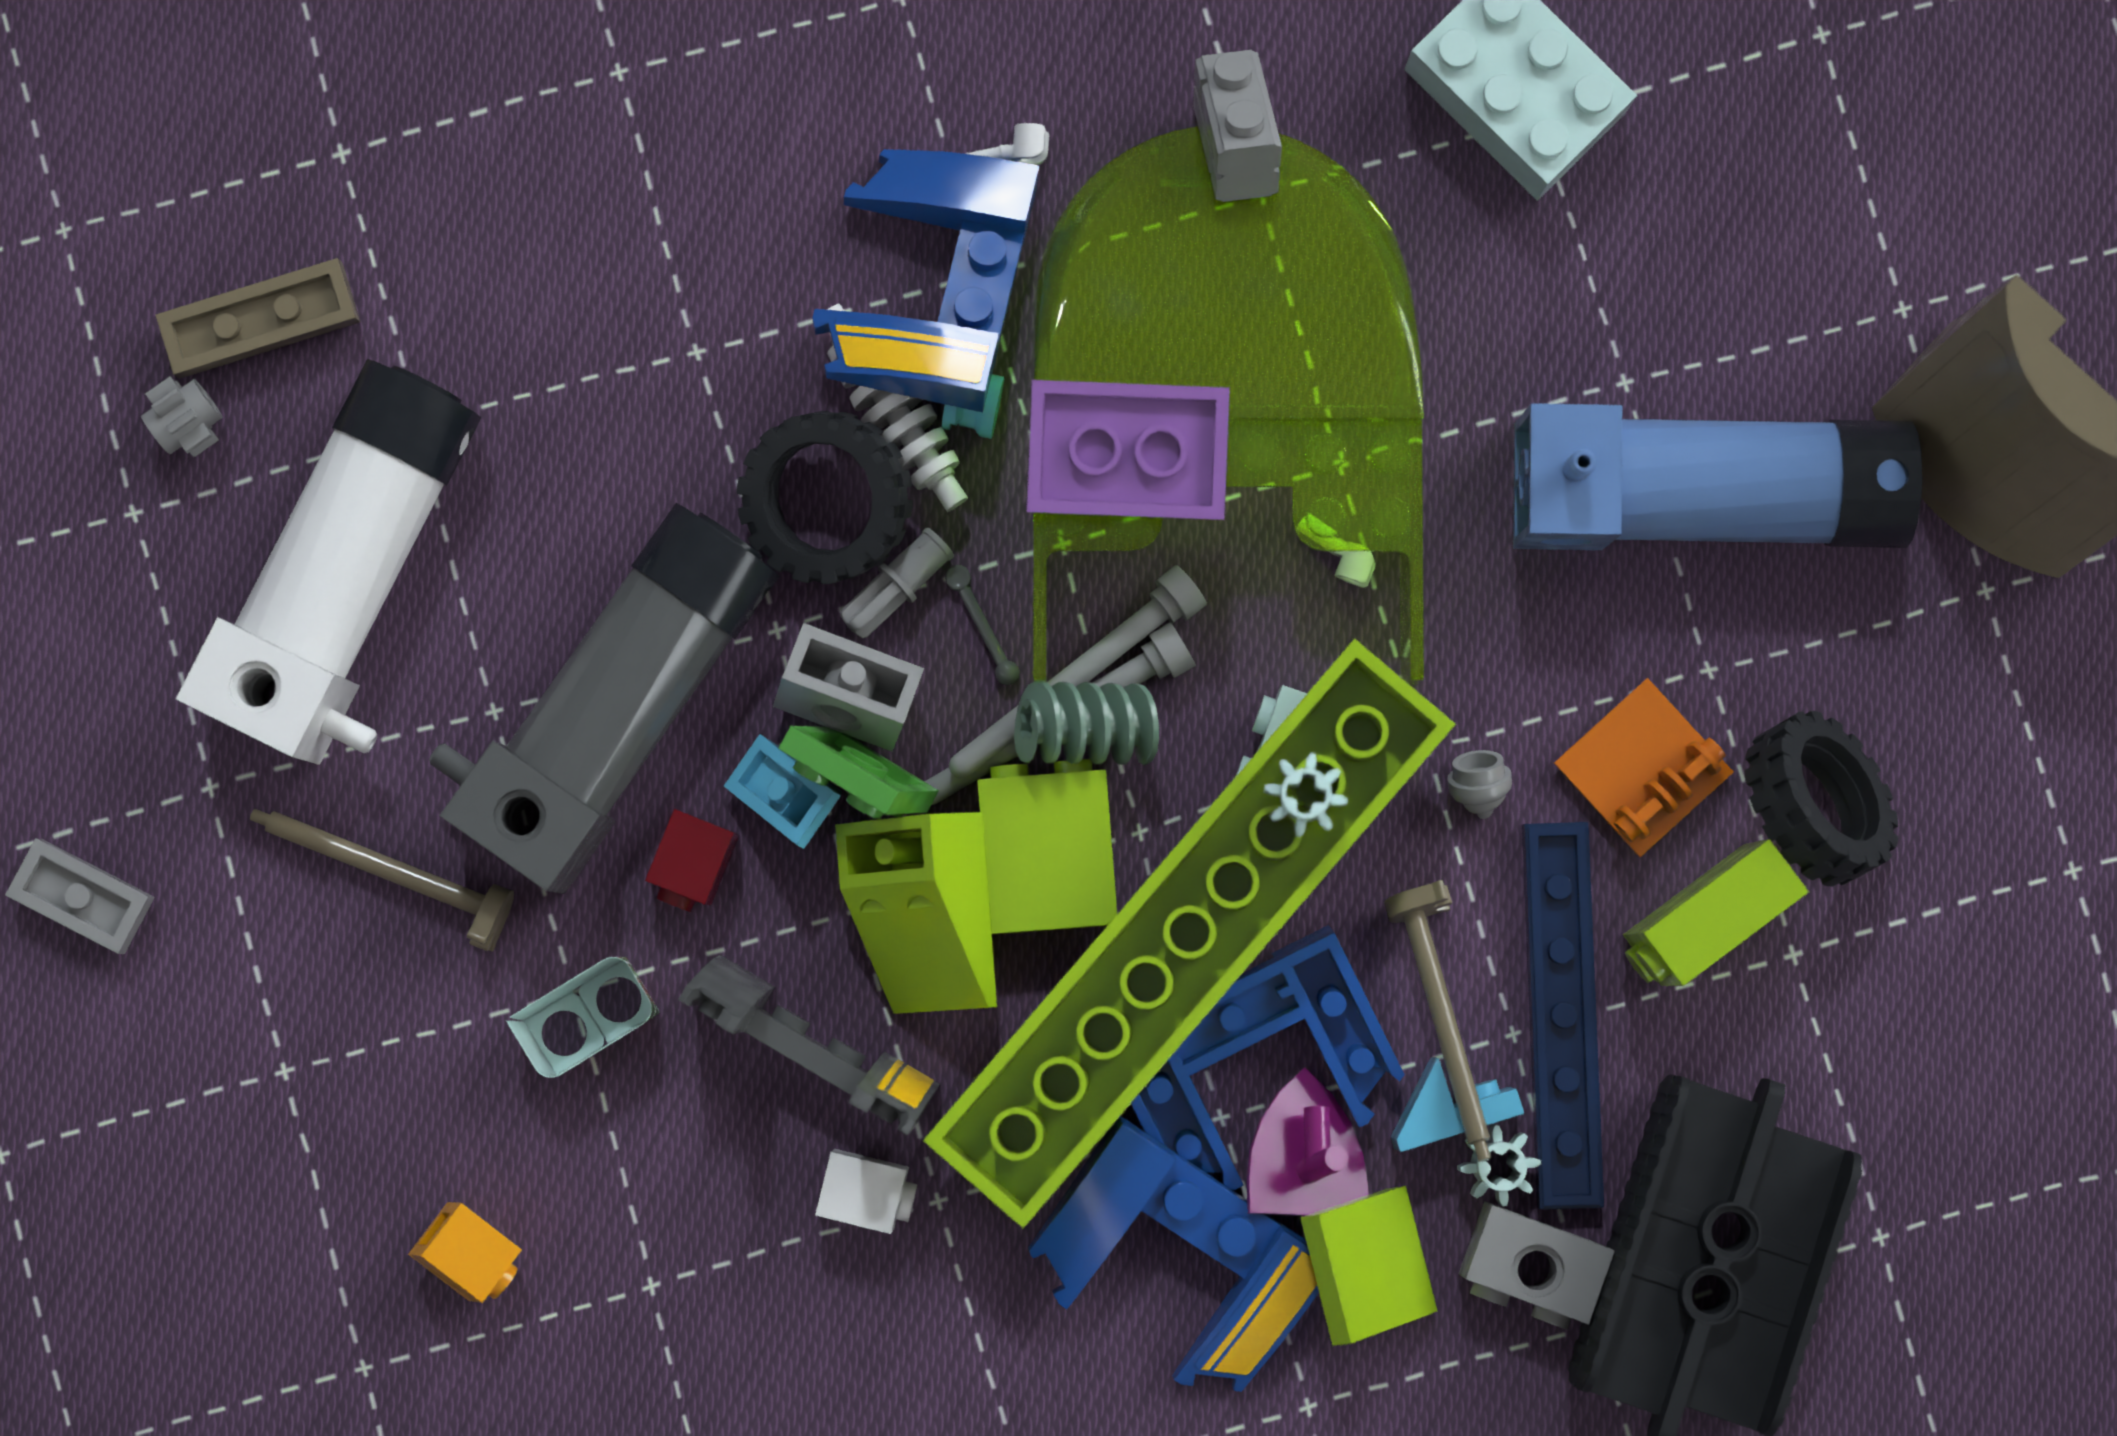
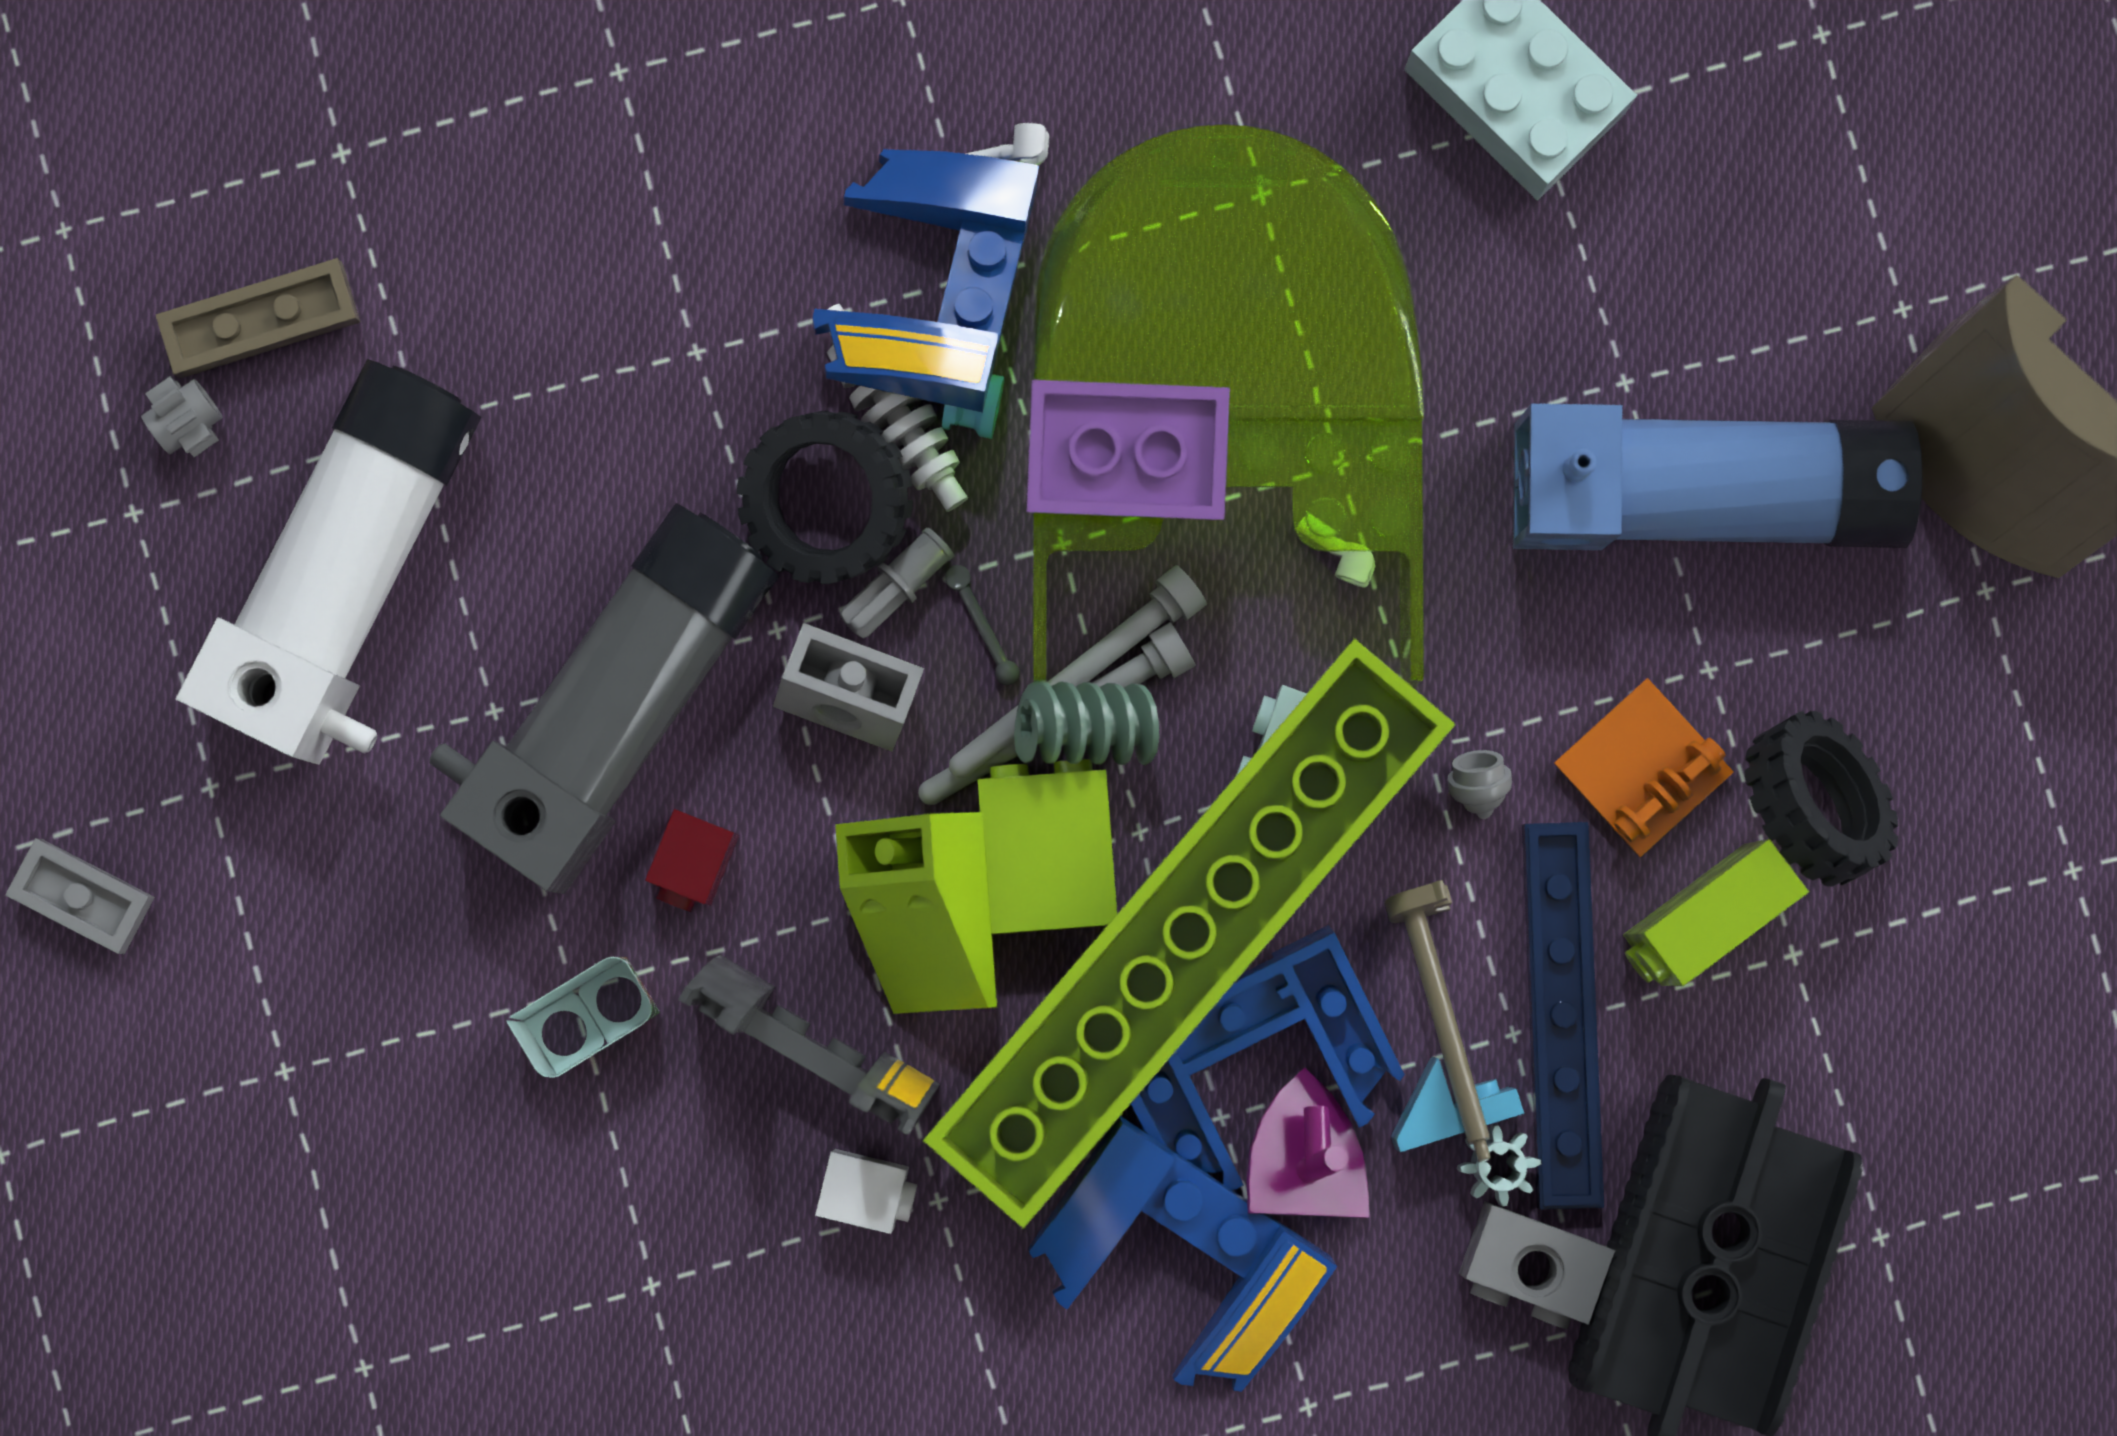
(467, 1253): light orange brick -> none
(490, 909): dark tan piece -> none
(779, 793): medium azure slope -> none
(872, 780): bright green plate -> none
(1237, 125): light grey brick -> none
(1321, 785): light aqua gear -> none
(1368, 1265): lime tile -> none

